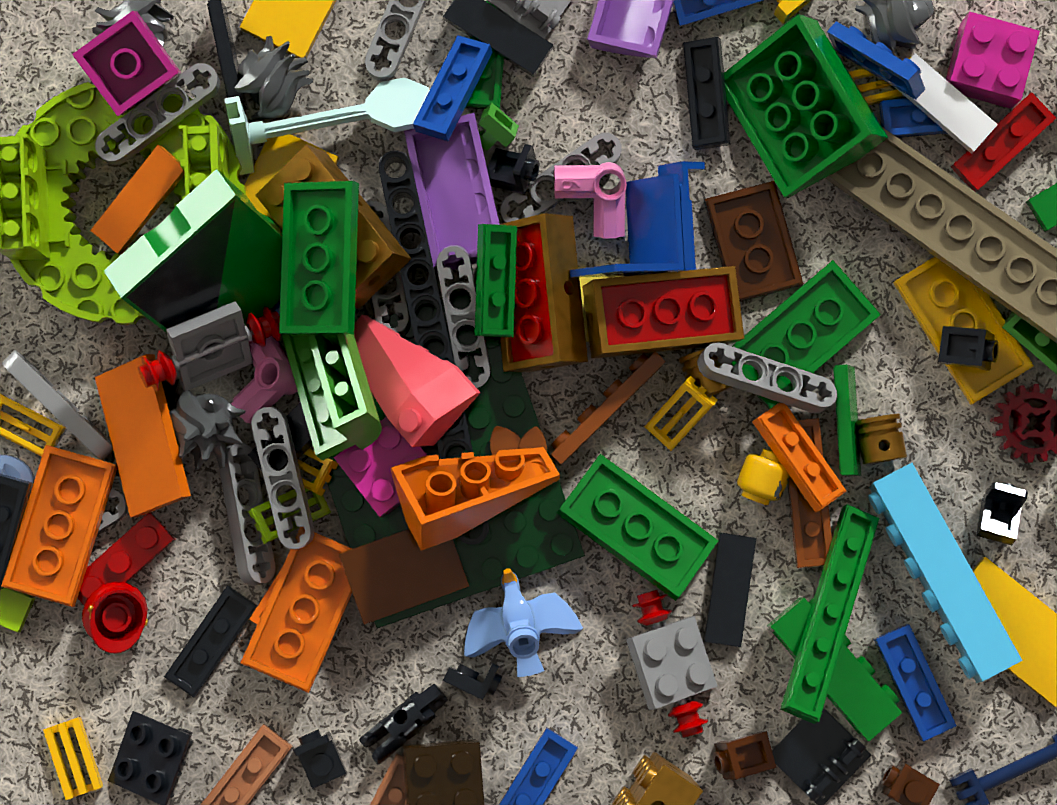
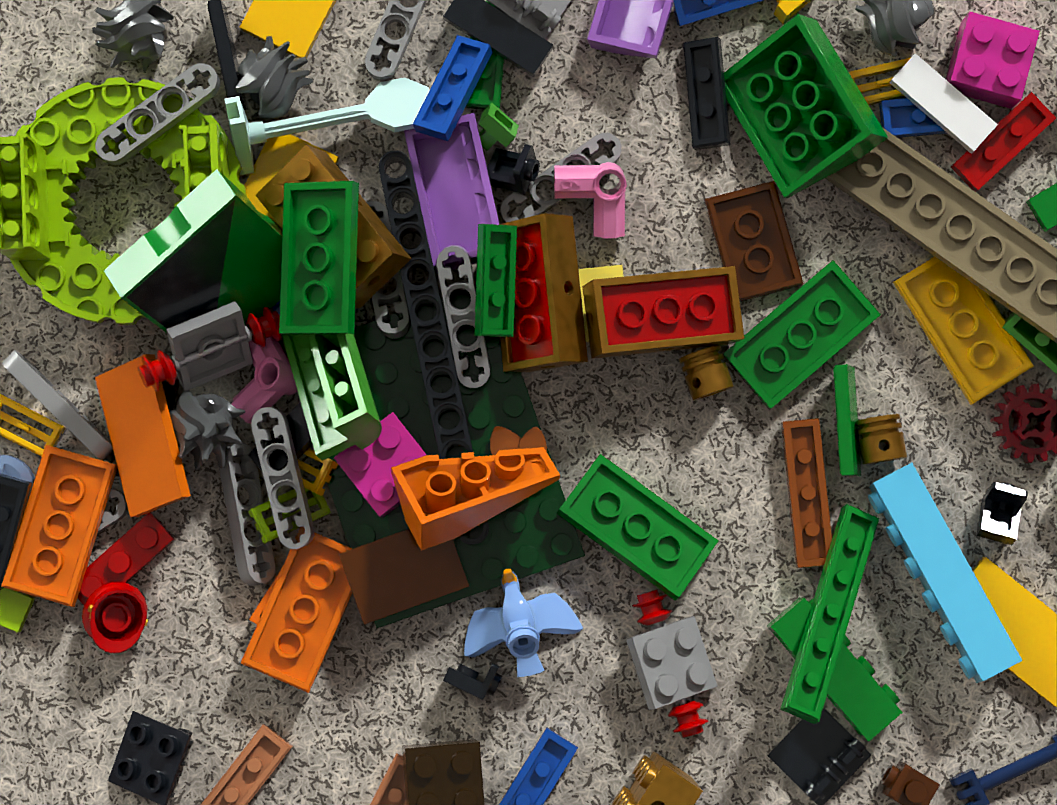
(59, 764): yellow tile -> none
(126, 63): dark pink brick -> none
(139, 200): orange tile -> none
(211, 641): black tile -> none
(319, 758): black bracket -> none
(410, 384): coral wedge -> none
(417, 709): black hinge -> none
(616, 394): dark orange plate -> none
(657, 225): blue piece -> none
(699, 395): yellow tile -> none
(730, 589): black tile -> none
(744, 756): reddish brown bracket -> none
(762, 477): yellow head -> none
(767, 374): light grey beam -> none
(799, 456): orange tile -> none
(877, 59): blue plate -> none
(915, 682): blue plate -> none
(968, 347): black bracket -> none

